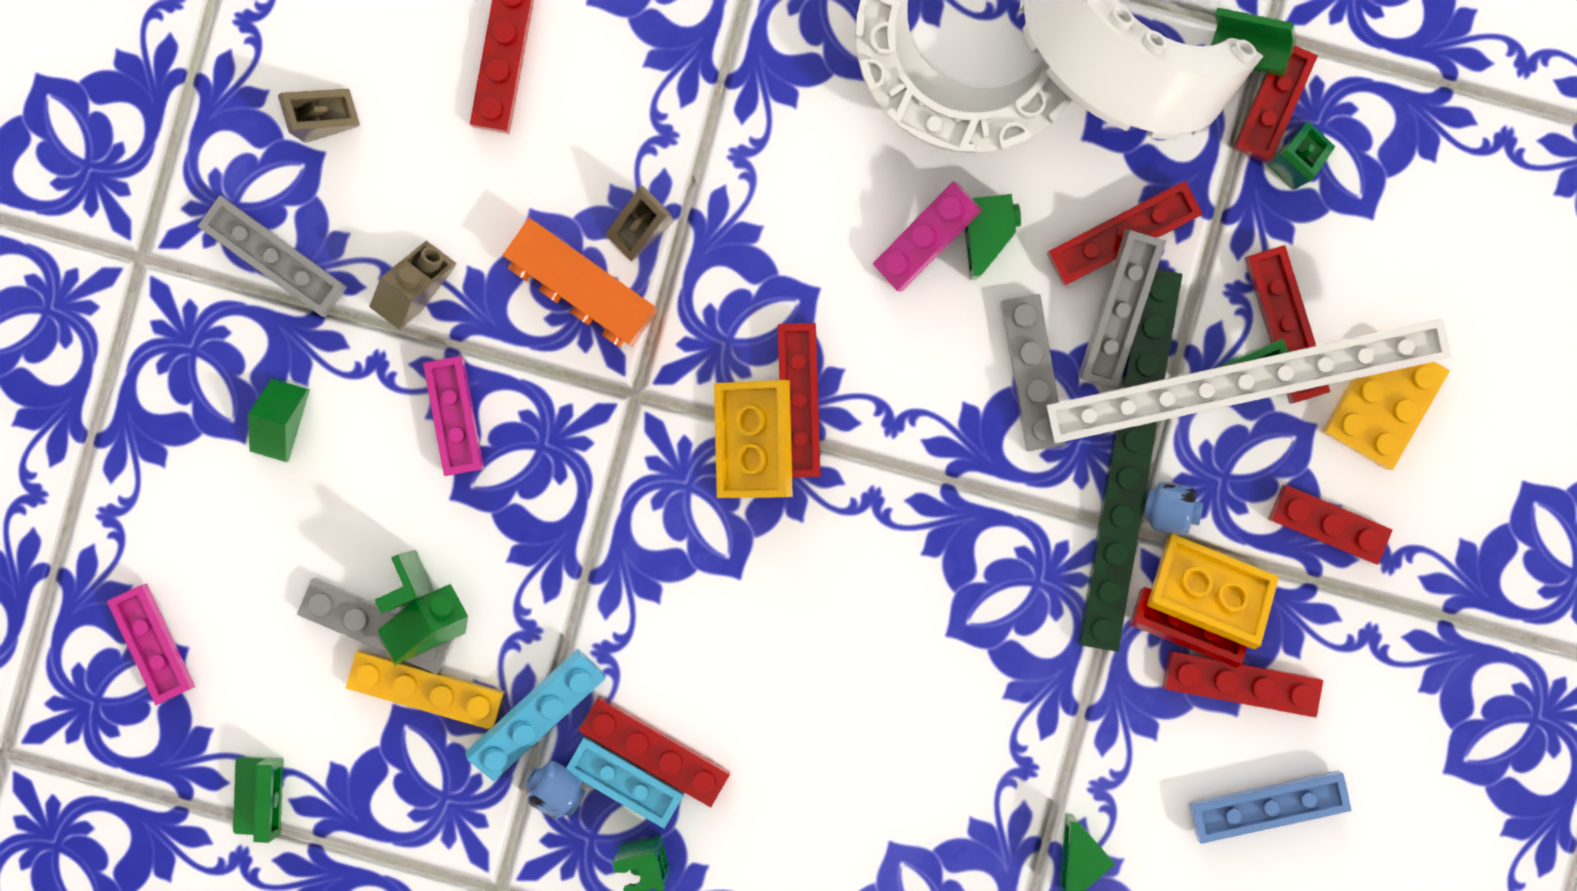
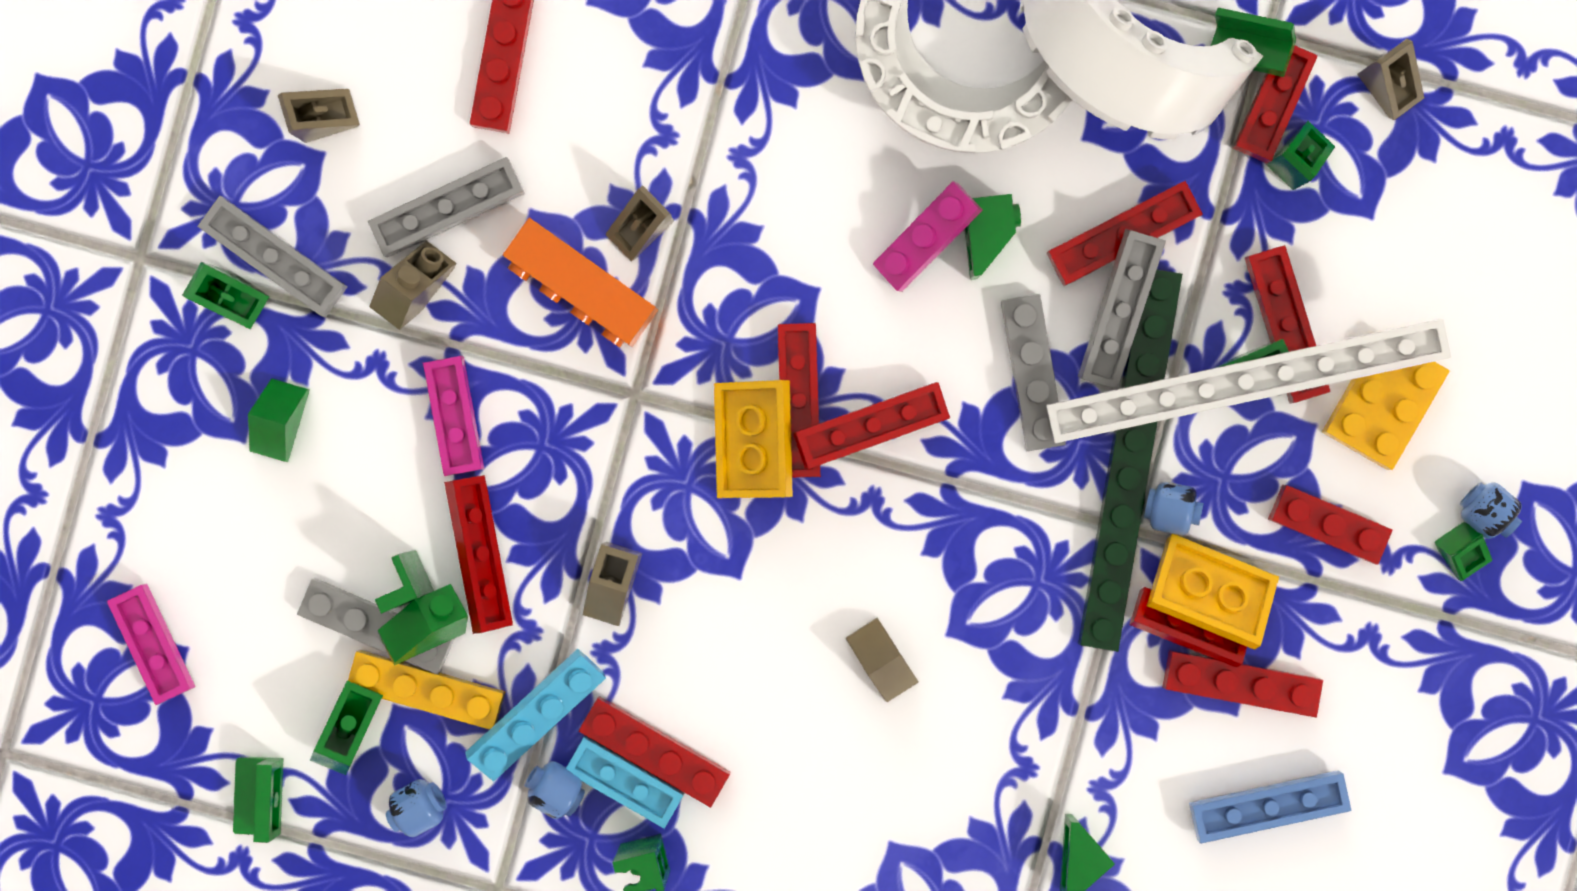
(225, 294): none -> green slope
(346, 727): none -> green slope
(416, 808): none -> medium blue head
(446, 207): none -> light grey plate
(478, 554): none -> red plate
(611, 583): none -> dark tan slope
(871, 425): none -> red plate
(881, 660): none -> dark tan slope
(1395, 80): none -> dark tan slope
(1464, 550): none -> green slope
(1491, 510): none -> medium blue head

